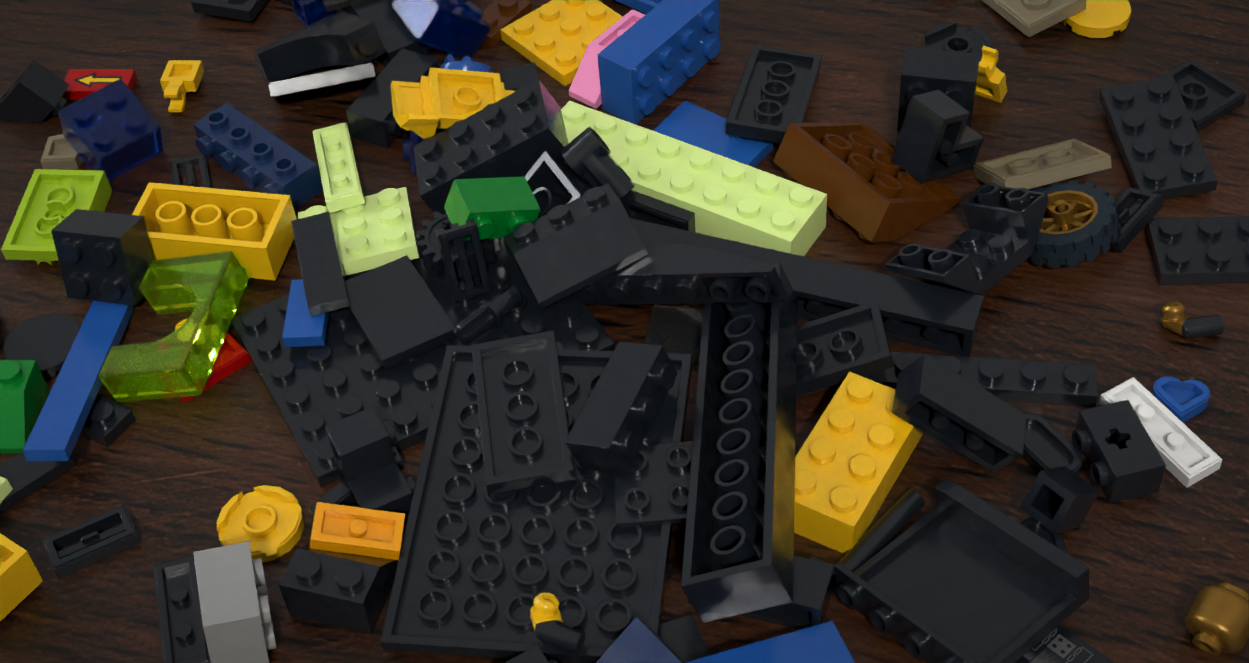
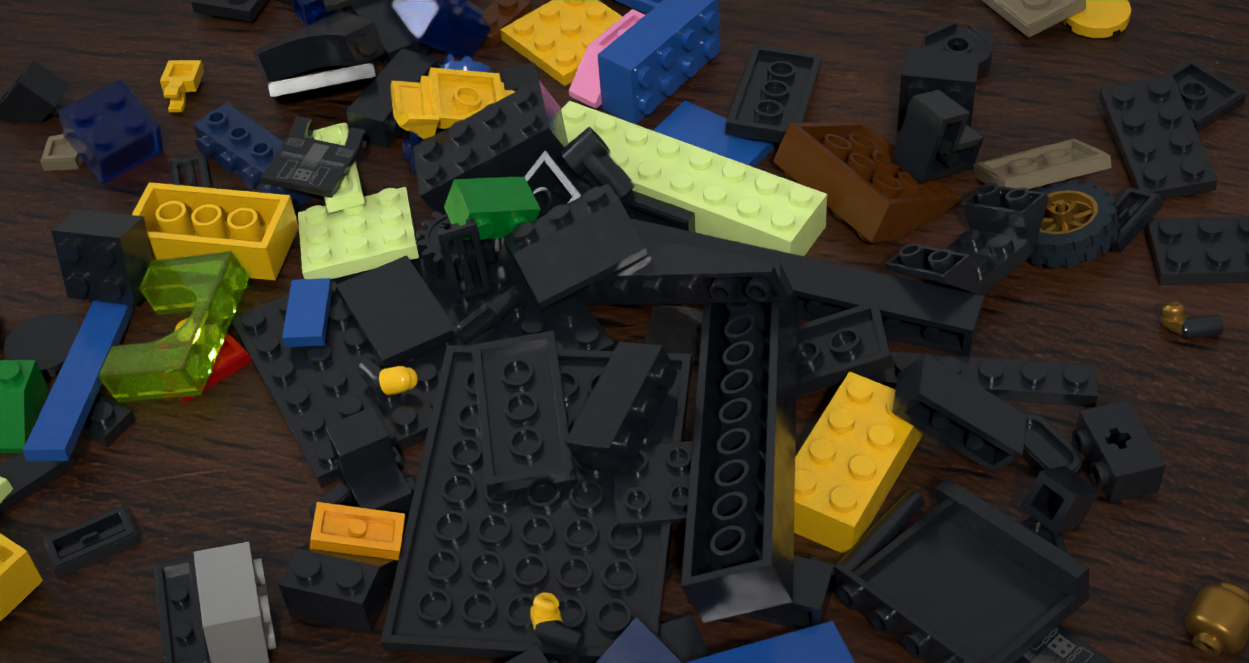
(47, 200): lime piece -> none
(87, 81): red tile -> none
(264, 518): yellow tile -> none
(311, 163): none -> black flag
(320, 264): black tile -> none
(388, 380): none -> yellow arm
(990, 80): yellow plate -> none
(1179, 447): white tile -> none
(1182, 398): blue tile -> none

